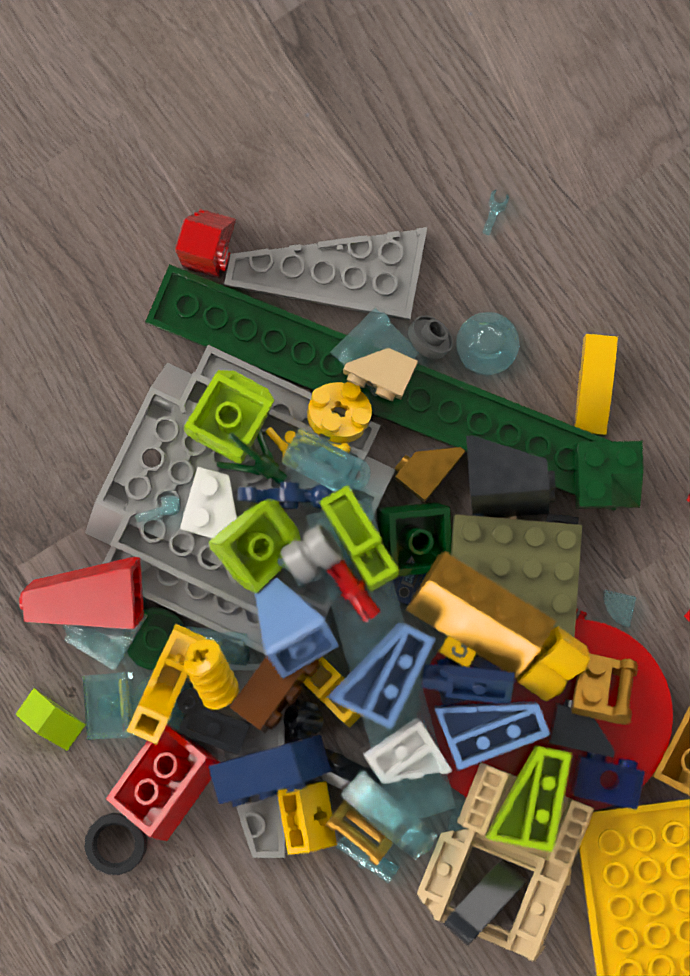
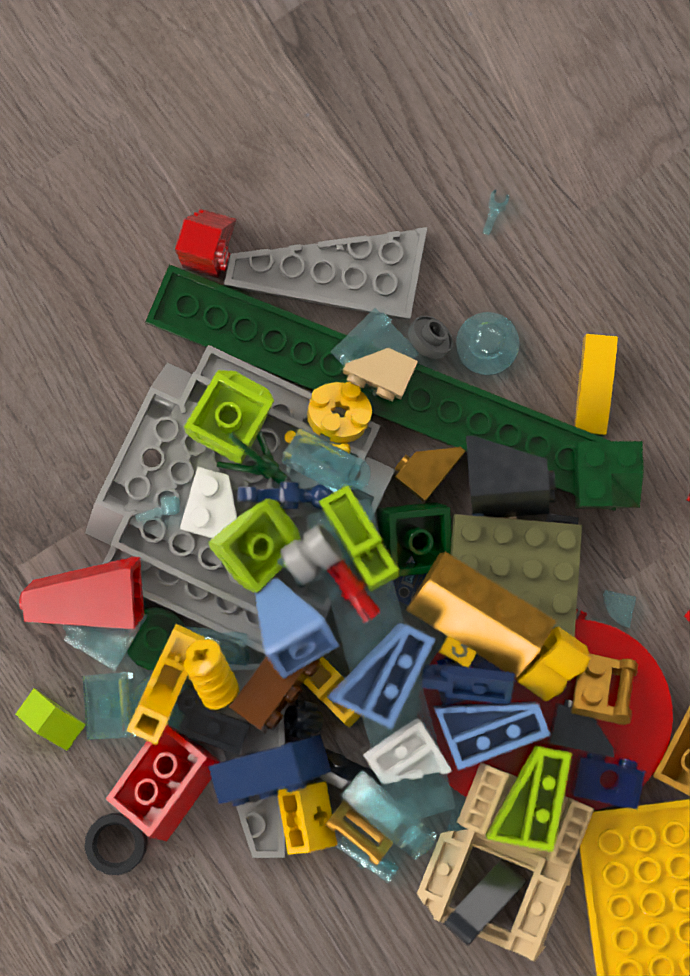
(277, 440): yellow hand -> none

